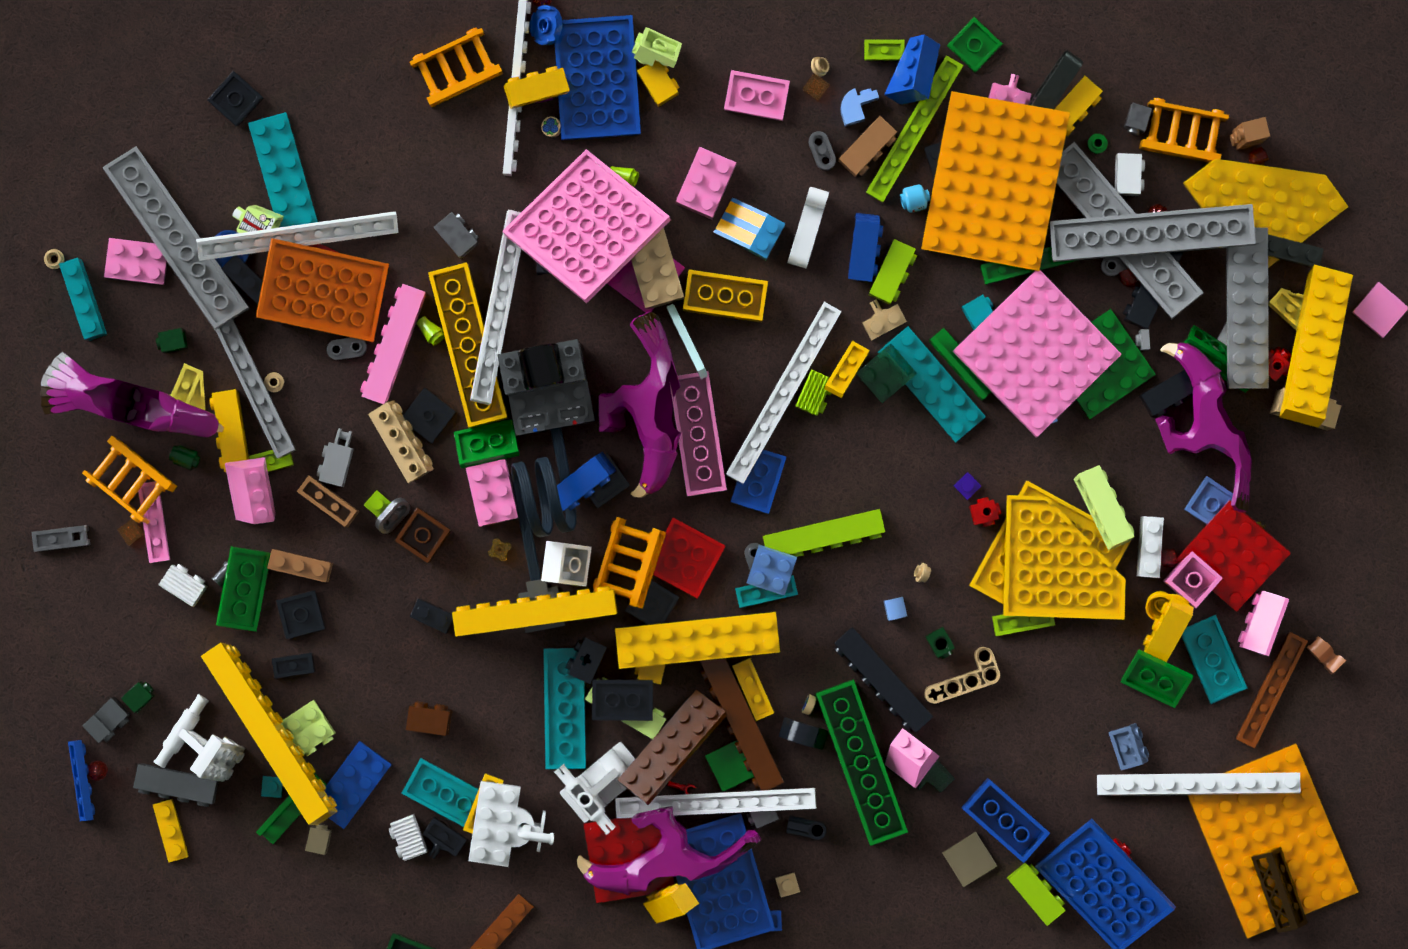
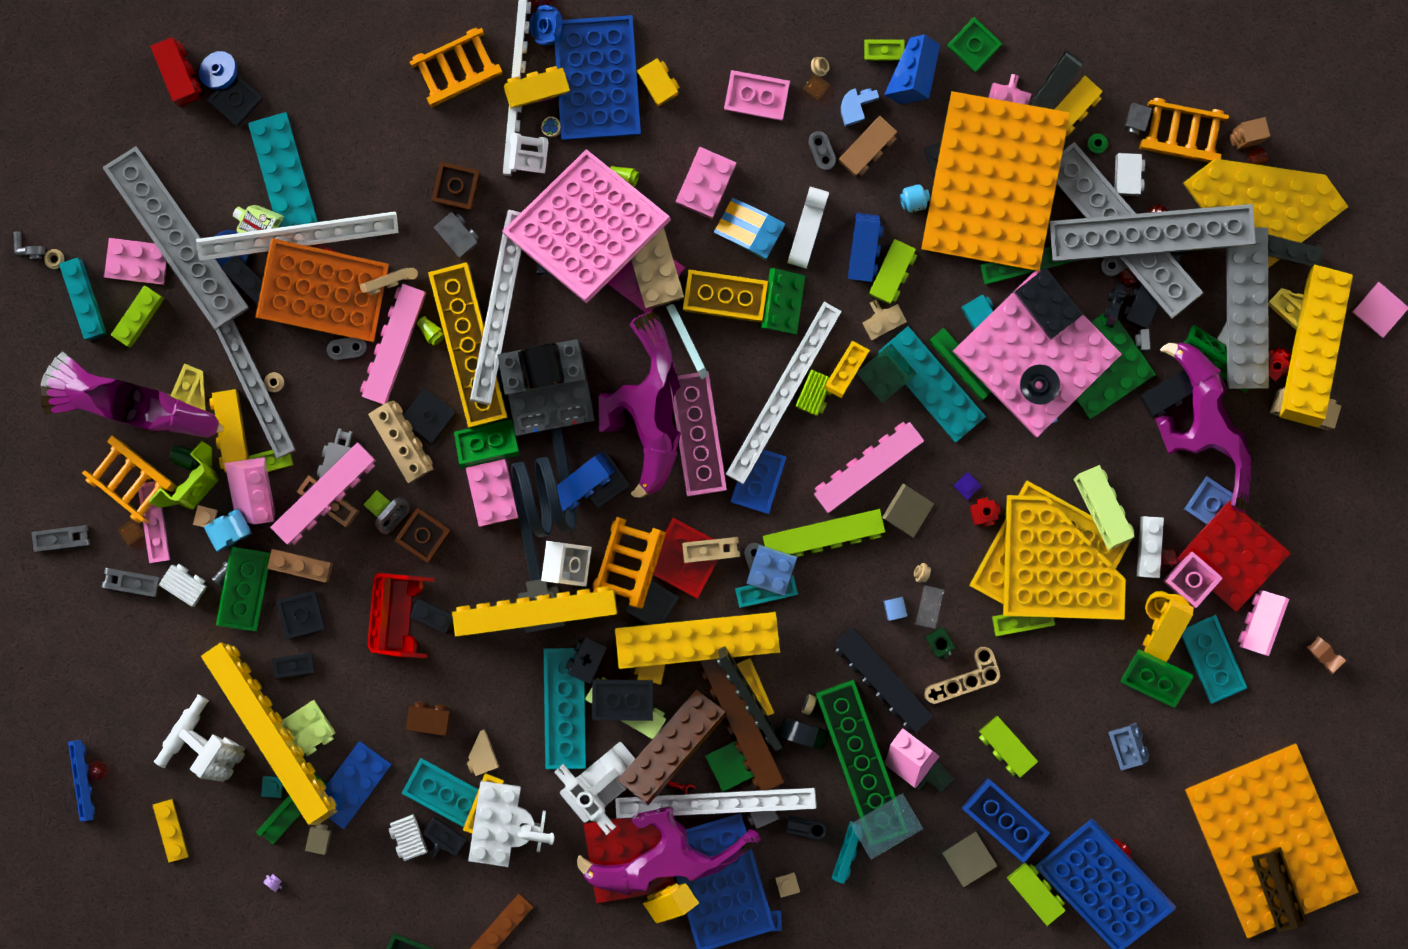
(34, 252): none -> flat silver plate
(106, 720): dark grey brick -> none
(131, 582): none -> flat silver plate
(137, 316): none -> lime brick
(138, 696): dark green brick -> none
(171, 340): dark green brick -> none
(175, 783): dark grey brick -> none
(177, 71): none -> red brick
(195, 487): none -> lime piece
(204, 516): none -> light nougat plate
(223, 76): none -> plate
(227, 530): none -> medium azure brick
(273, 882): none -> lavender plate
(323, 494): none -> bright pink brick
(390, 280): none -> tan plate
(391, 614): none -> red windscreen
(456, 186): none -> reddish brown brick
(482, 755): none -> tan slope
(494, 550): clear yellow plate -> none
(528, 160): none -> white plate
(656, 46): yellowish green plate -> none
(710, 550): none -> tan plate
(752, 703): none -> pearl dark grey plate
(783, 301): none -> green plate
(846, 856): none -> teal plate
(868, 467): none -> bright pink brick
(886, 826): none -> clear light blue plate
(908, 510): none -> dark tan tile
(914, 130): lime plate -> none
(929, 606): none -> clear plate
(1007, 747): none -> lime brick
(1048, 303): none -> black plate
(1048, 379): none -> black dish
(1115, 298): none -> black plate
(1198, 784): white plate -> none
(1271, 690): dark orange plate -> none

